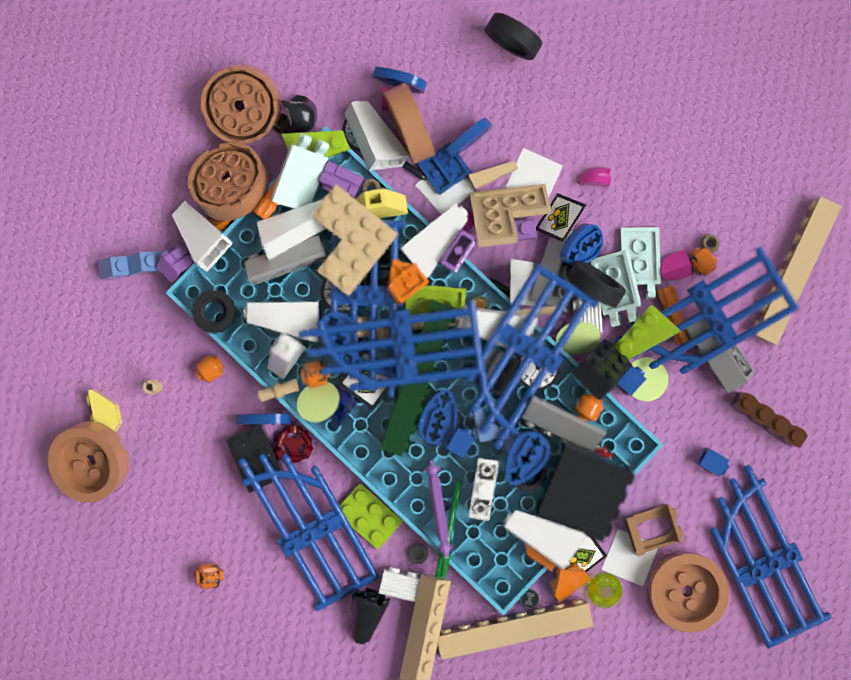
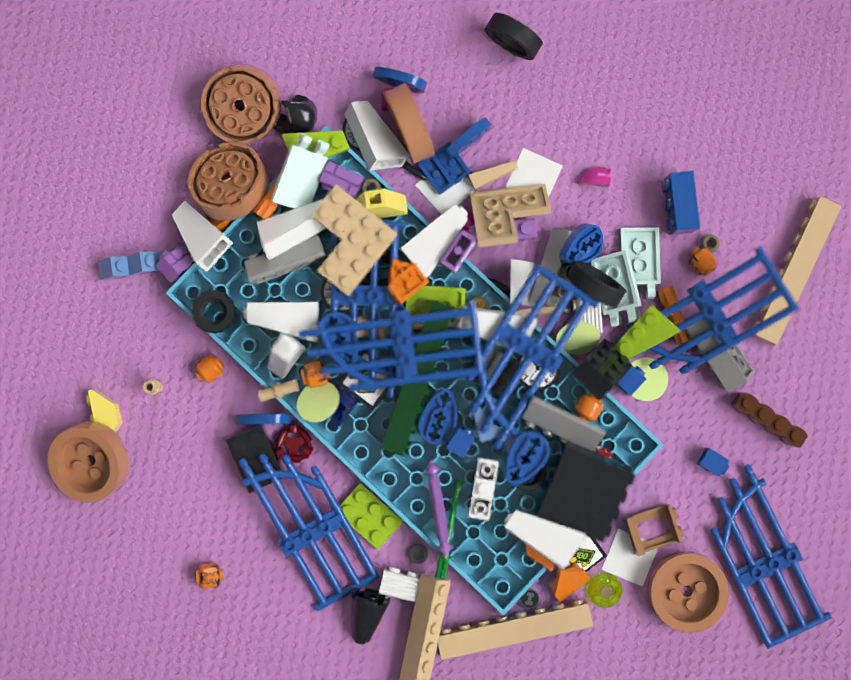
(562, 217): sticker -> none
(676, 266): dark pink brick -> none
(681, 203): none -> blue brick

